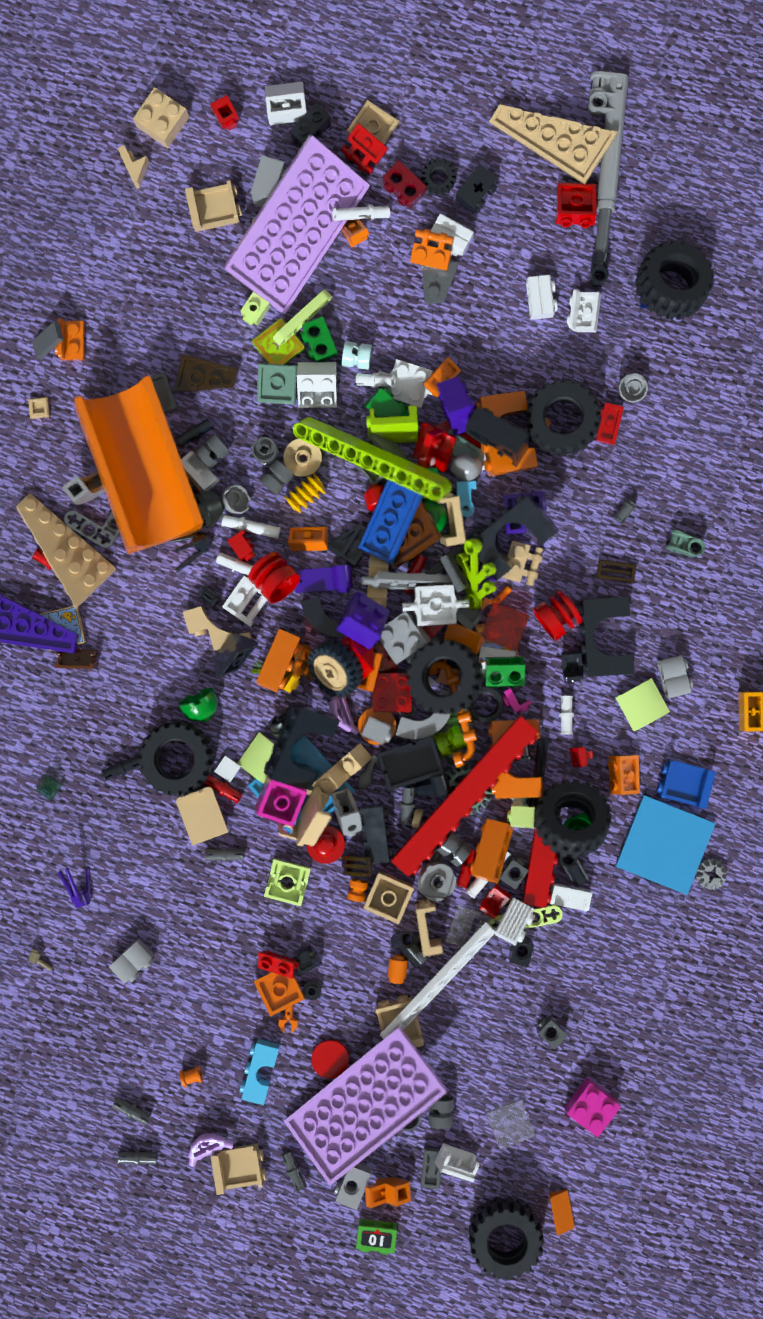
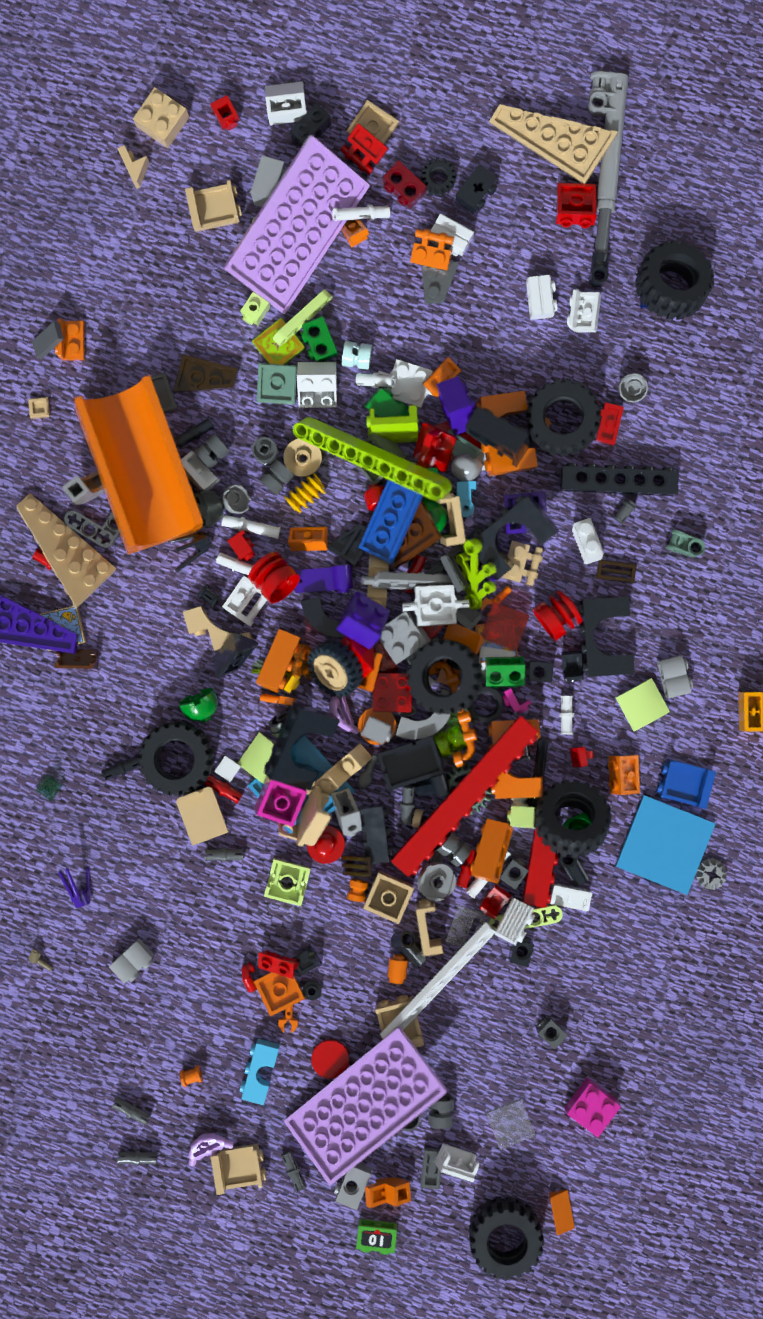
(246, 977): none -> red arm
(277, 699): none -> orange bar
(547, 671): none -> black brick
(587, 541): none -> white brick
(669, 479): none -> black brick

